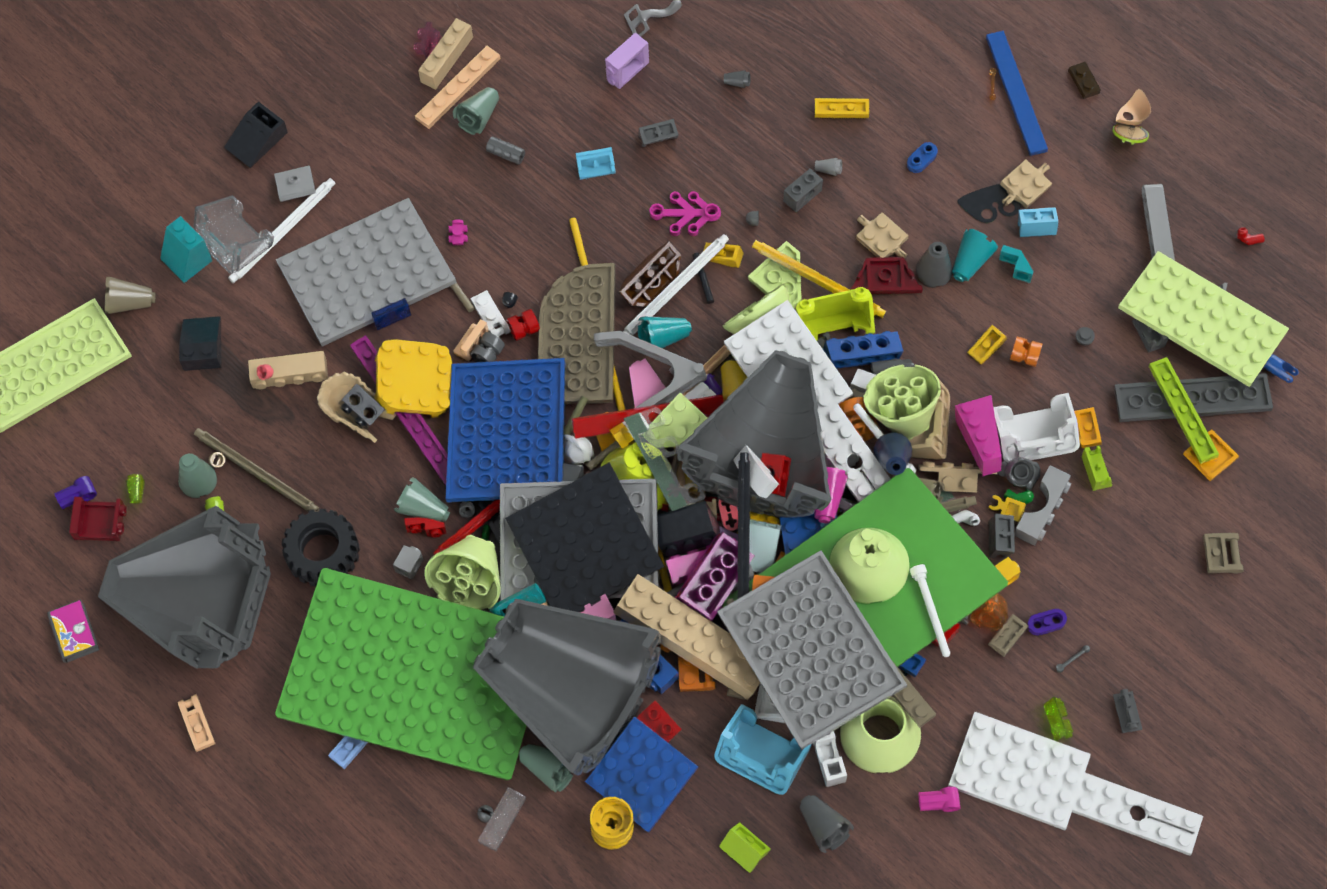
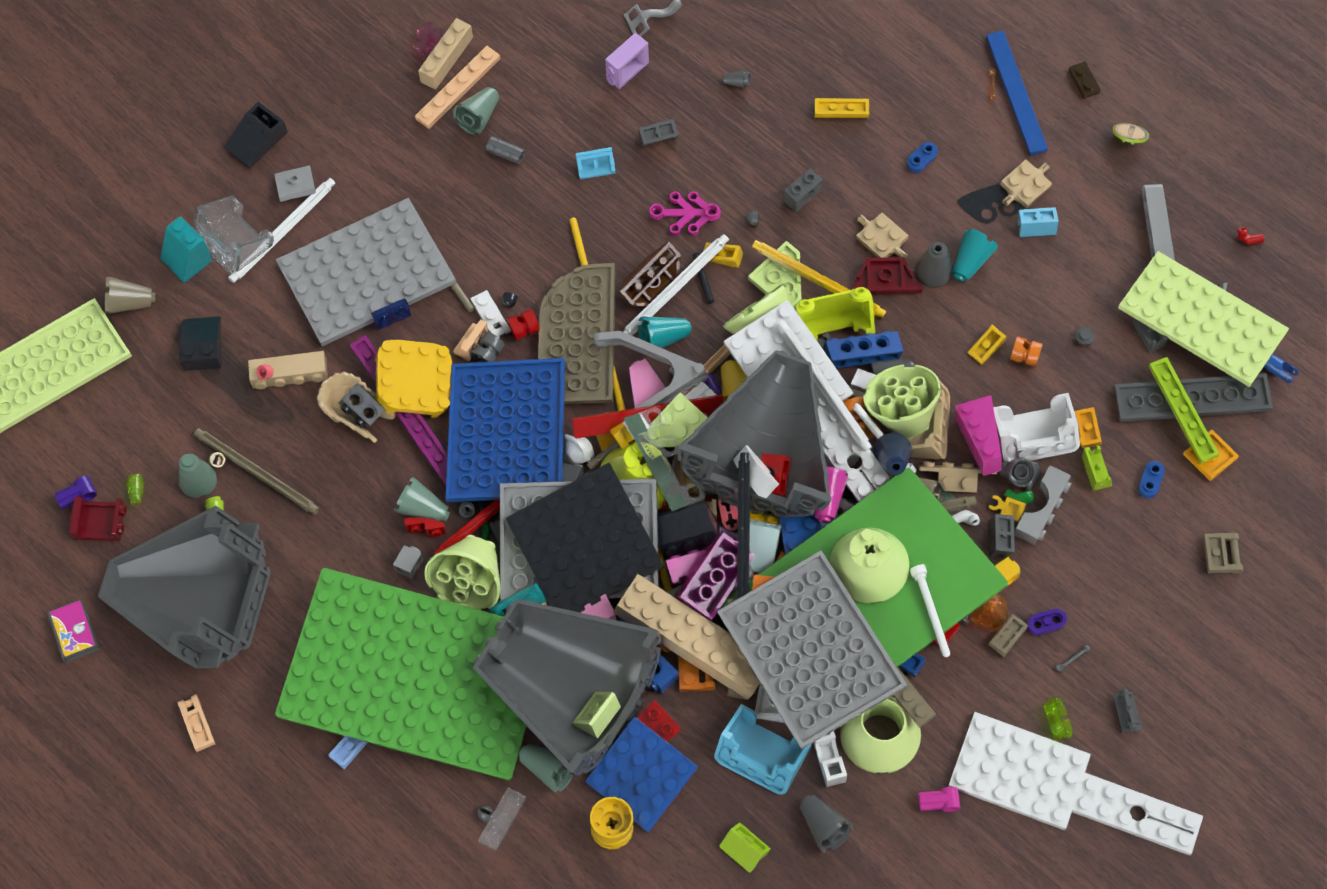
(313, 525): black tyre -> none
(457, 230): dark pink piece -> none
(576, 413): olive bar -> none
(597, 713): none -> yellowish green slope
(825, 387): none -> white piece
(829, 166): light grey cone -> none
(1014, 256): teal slope -> none
(1137, 106): light nougat piece -> none
(1151, 478): none -> blue plate

